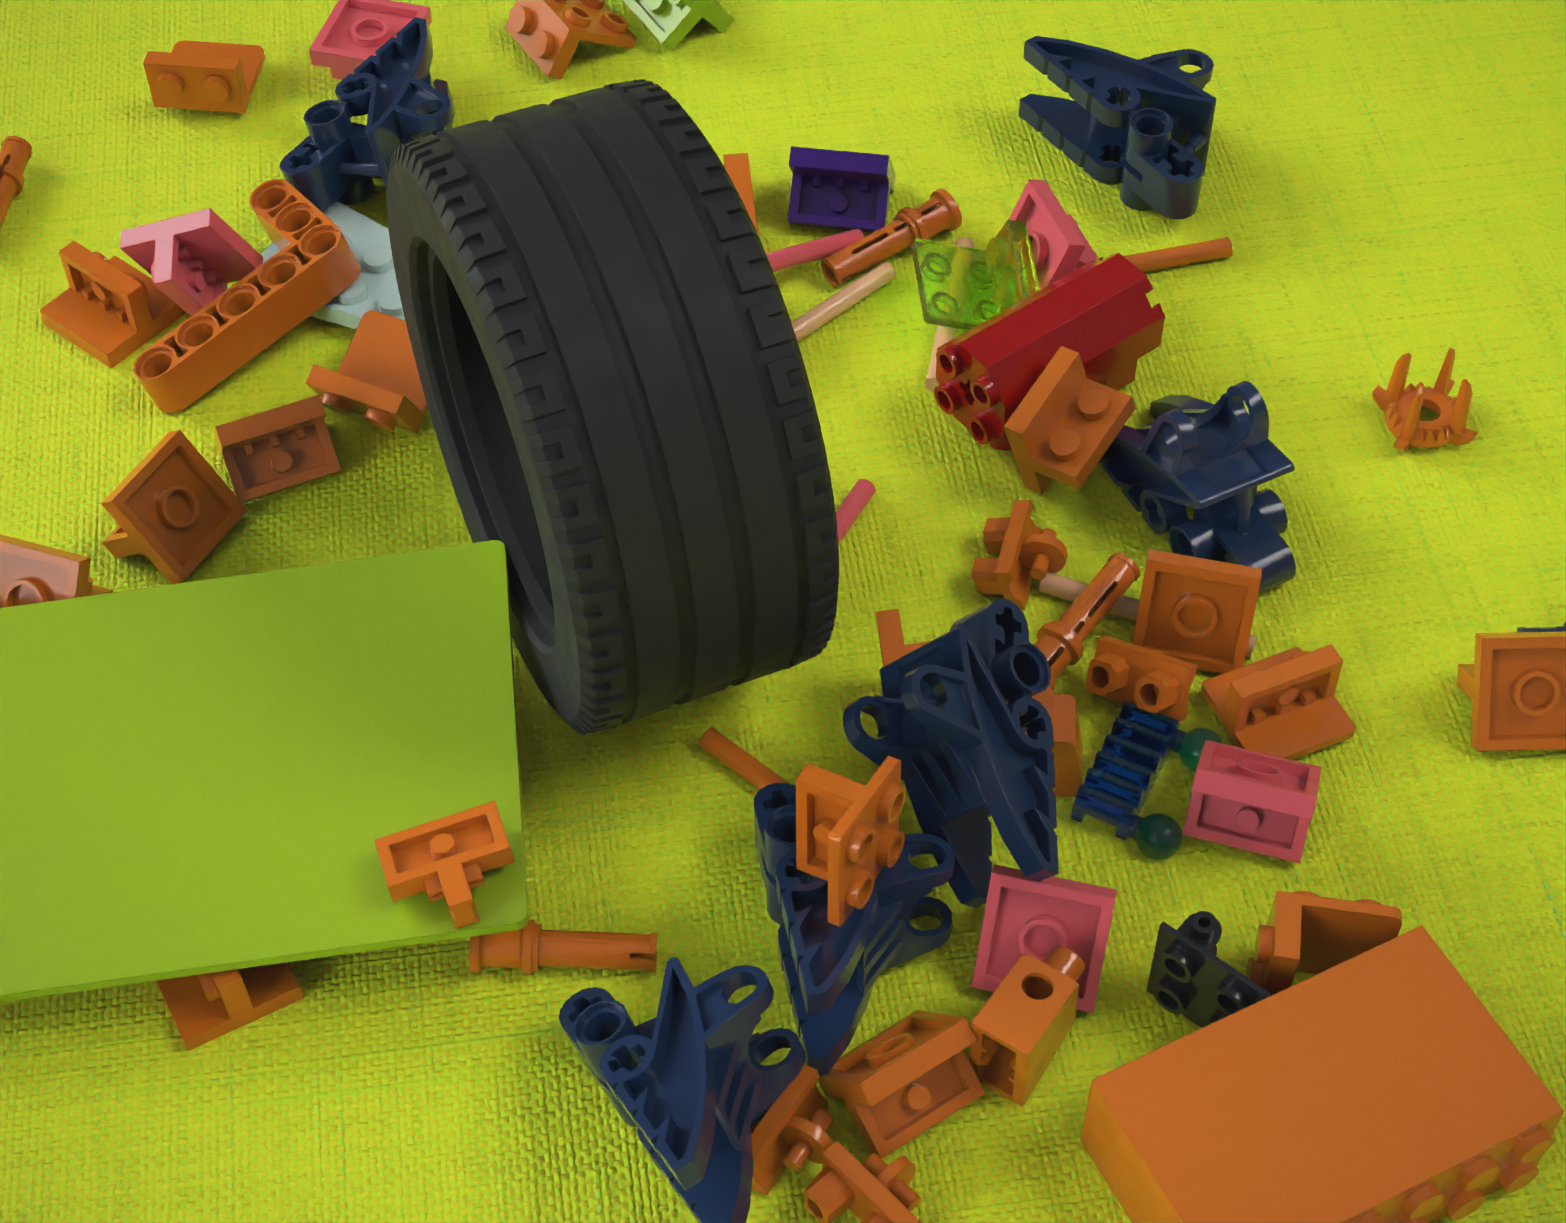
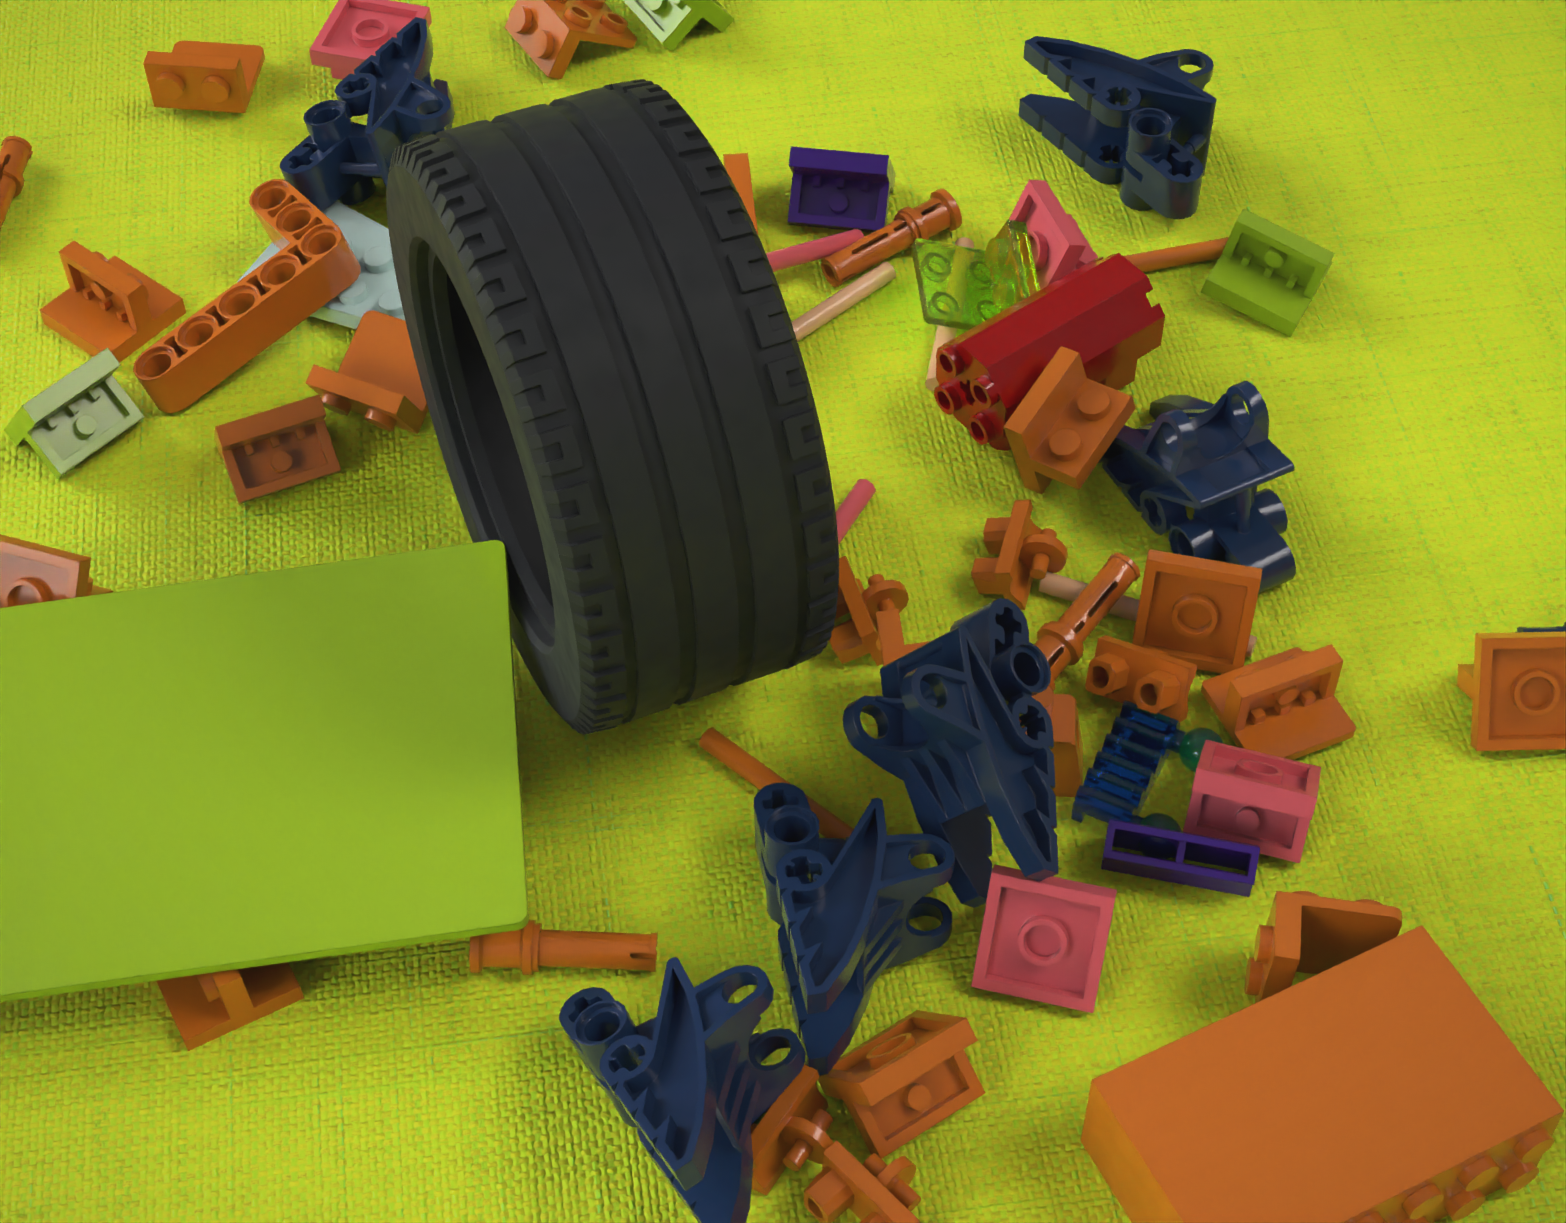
(76, 415): none -> lime bracket
(171, 509): orange bracket -> none
(191, 256): coral bracket -> none
(446, 858): orange hinge -> none
(848, 832): orange bracket -> none
(860, 634): none -> orange hips
(1026, 1022): orange torso -> none
(1188, 847): none -> dark purple piece
(1190, 977): black hinge -> none
(1268, 272): none -> lime bracket
(1404, 407): orange piece -> none

